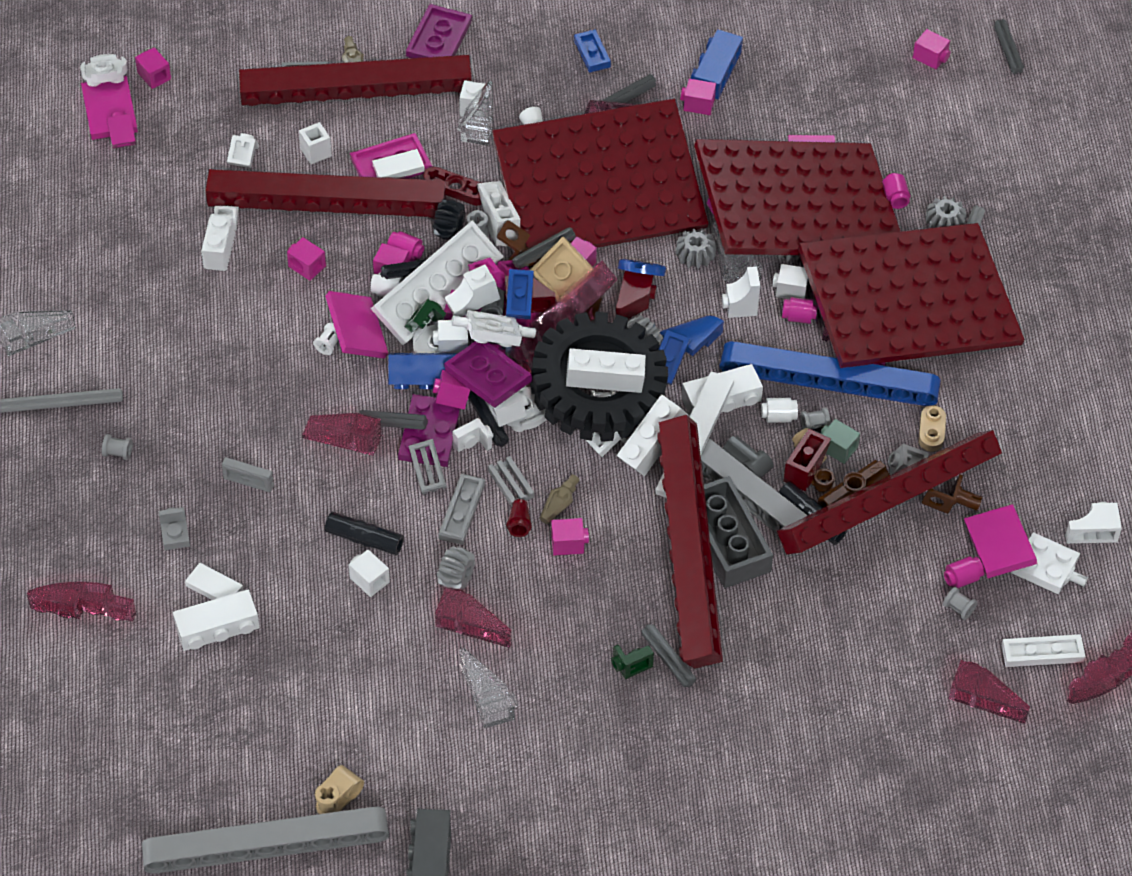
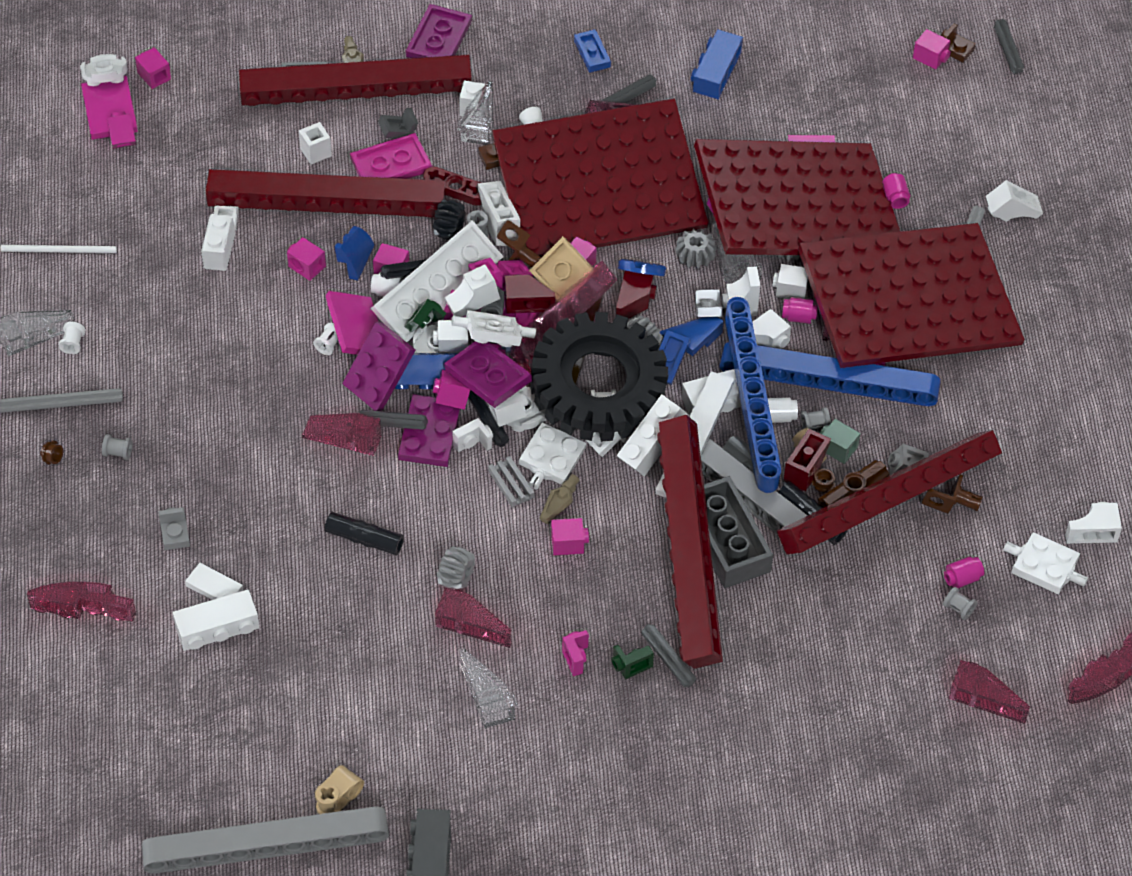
(51, 452): none -> reddish brown plate
(58, 249): none -> white axle
(72, 335): none -> white bush
(242, 150): white bracket -> none
(247, 474): light grey tile -> none
(355, 251): none -> blue slope
(369, 572): white brick -> none
(378, 366): none -> magenta plate
(398, 126): none -> dark grey bracket
(399, 165): white tile -> none
(407, 242): dark pink brick -> none
(433, 486): light grey tile -> none
(461, 509): light grey tile -> none
(488, 156): none -> reddish brown plate
(519, 294): blue plate -> none
(519, 519): dark red cone -> none
(542, 248): dark grey axle -> none
(551, 455): none -> white plate
(573, 650): none -> dark pink bracket
(605, 370): white brick -> none
(698, 96): dark pink brick -> none
(708, 303): none -> bracket
(753, 395): none -> blue beam
(771, 330): none -> white arch
(932, 426): tan plate -> none
(945, 213): light grey gear -> none
(959, 46): none -> reddish brown bracket
(1000, 541): dark pink tile -> none
(1012, 201): none -> white arch
(1043, 650): white plate -> none

